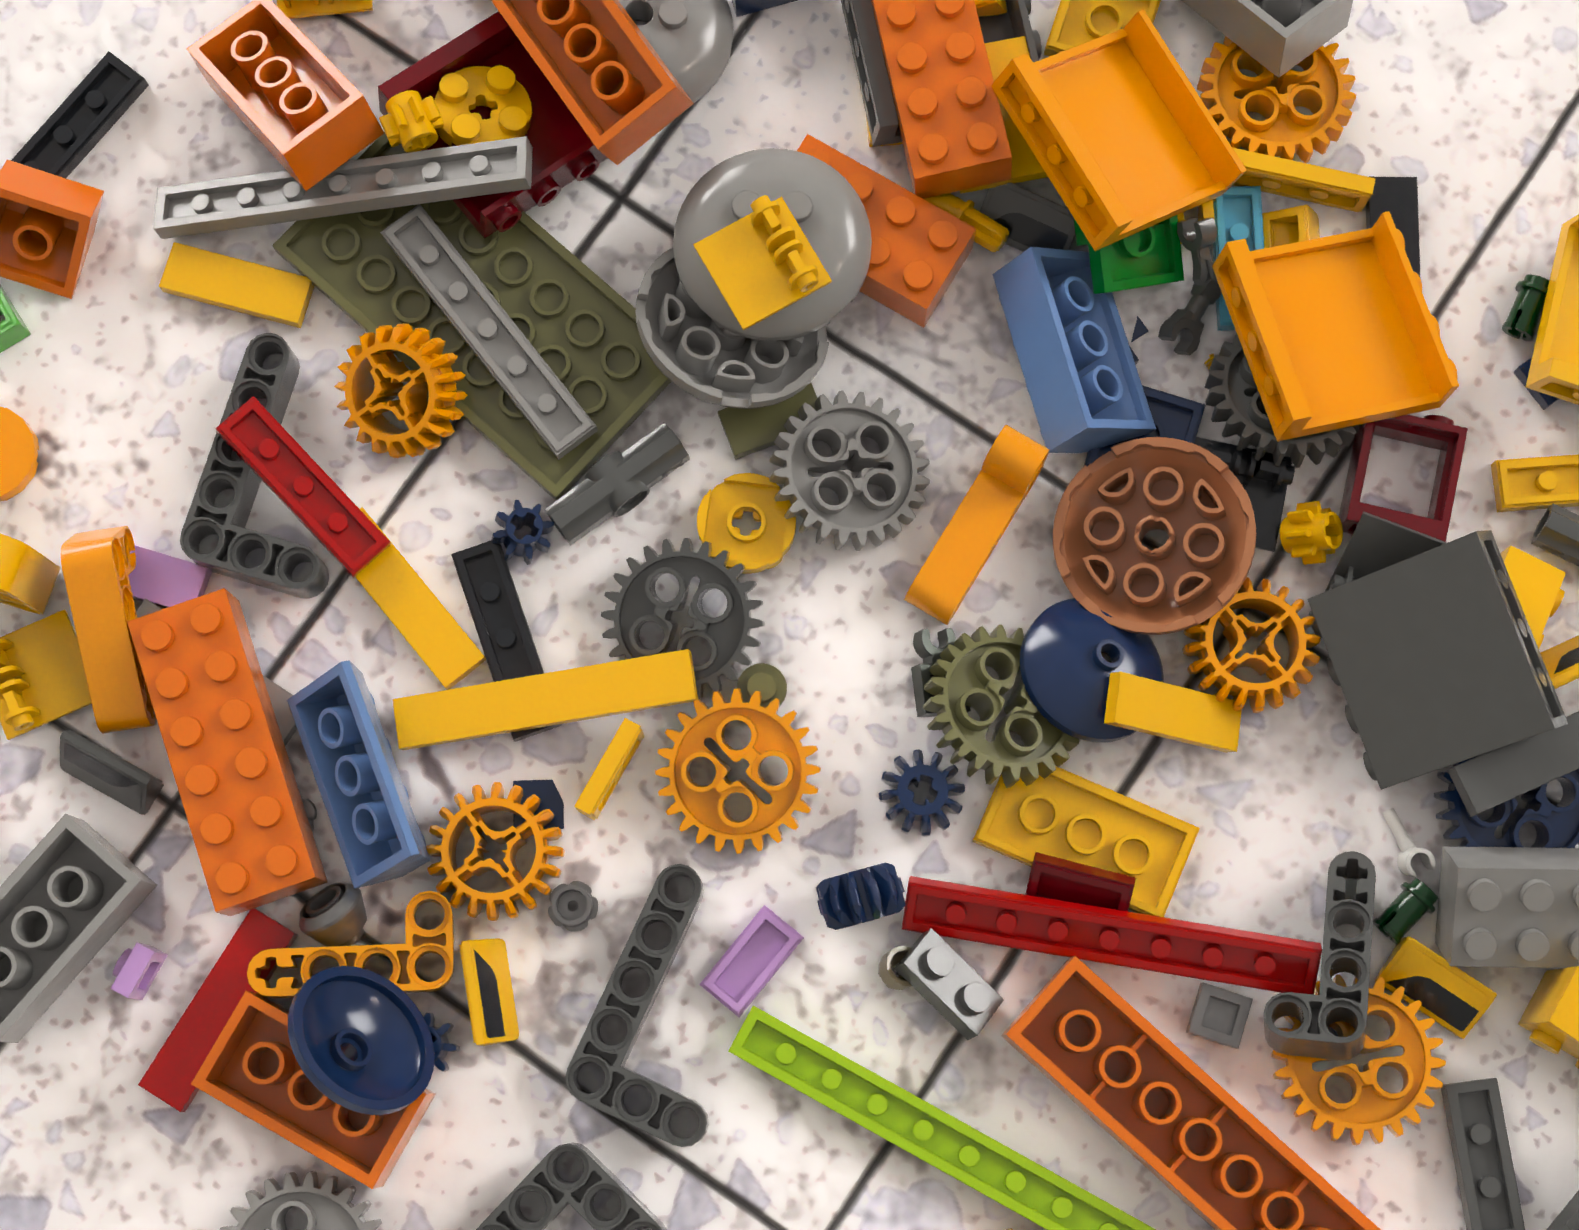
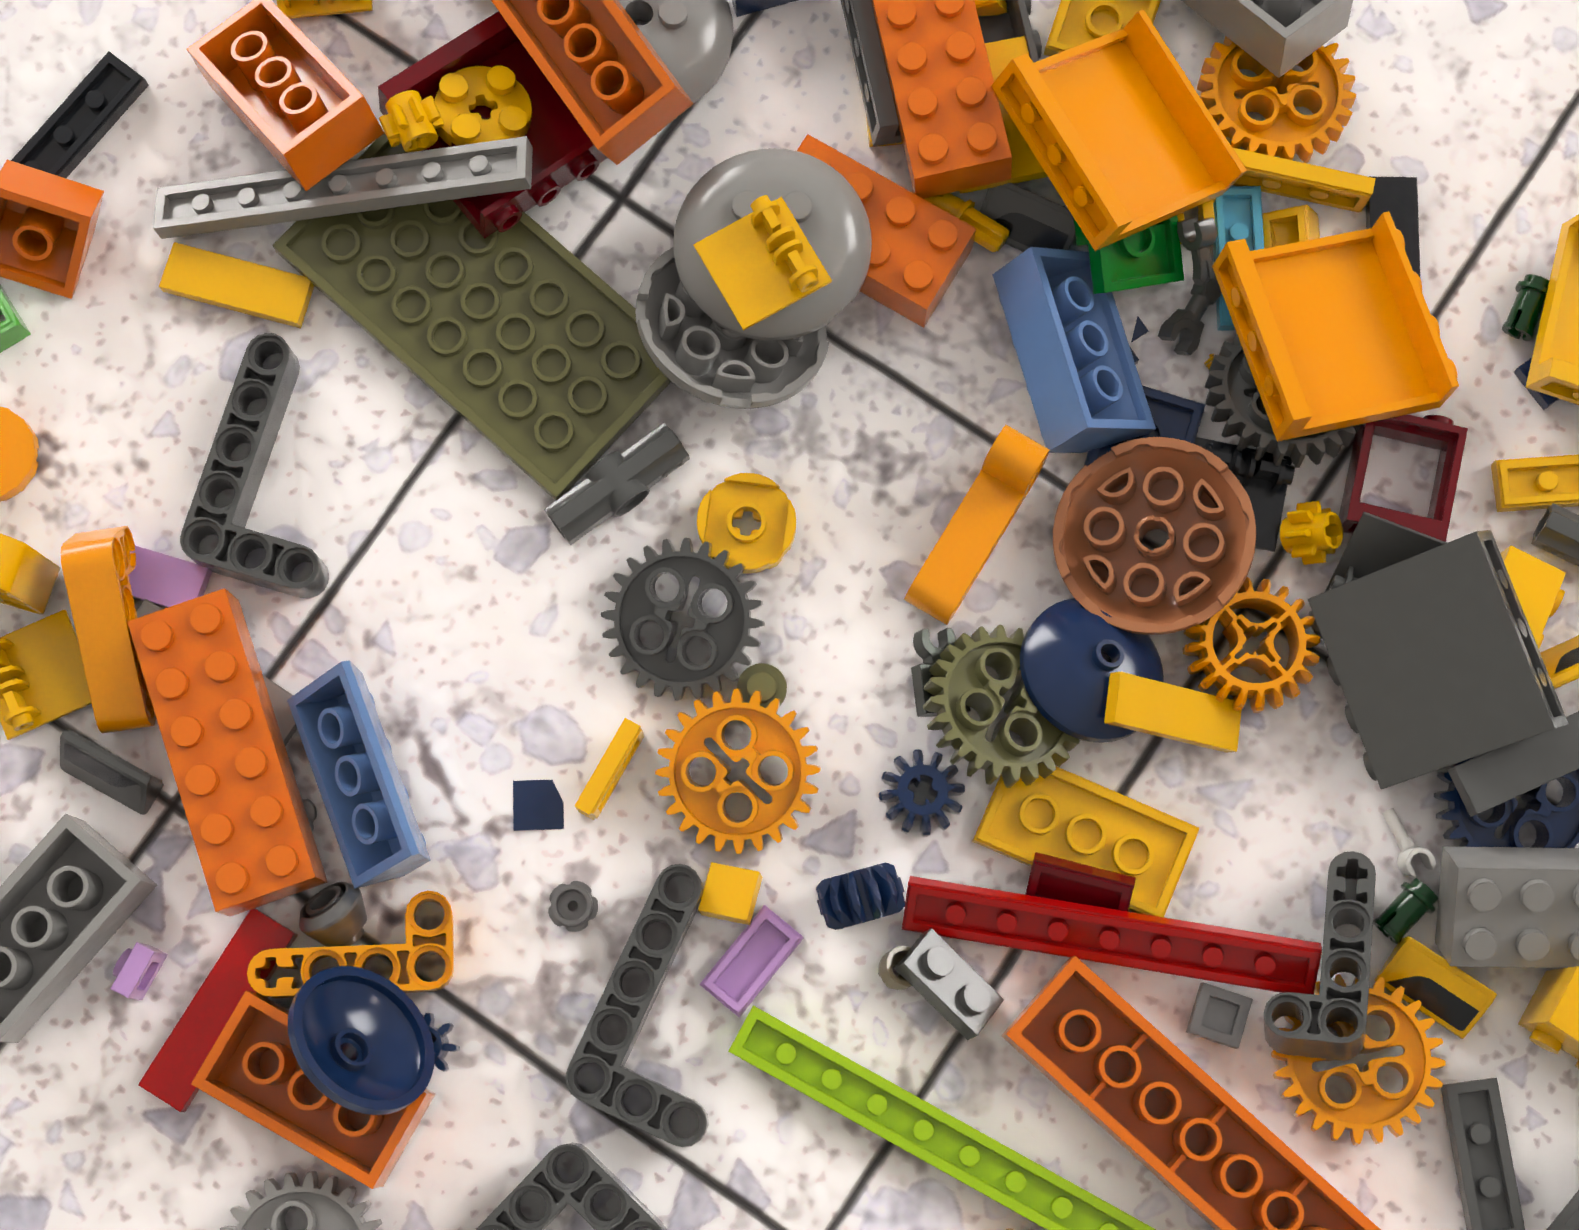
(303, 486): red tile -> none
(377, 379): light orange gear -> none
(420, 616): yellow tile -> none
(476, 864): light orange gear -> none
(489, 332): light grey tile -> none
(489, 991): yellow slope -> none
(498, 617): black tile -> none
(515, 521): dark blue gear -> none
(545, 699): yellow tile -> none
(730, 893): none -> yellow tile
(758, 427): olive tile -> none
(857, 512): light grey gear -> none

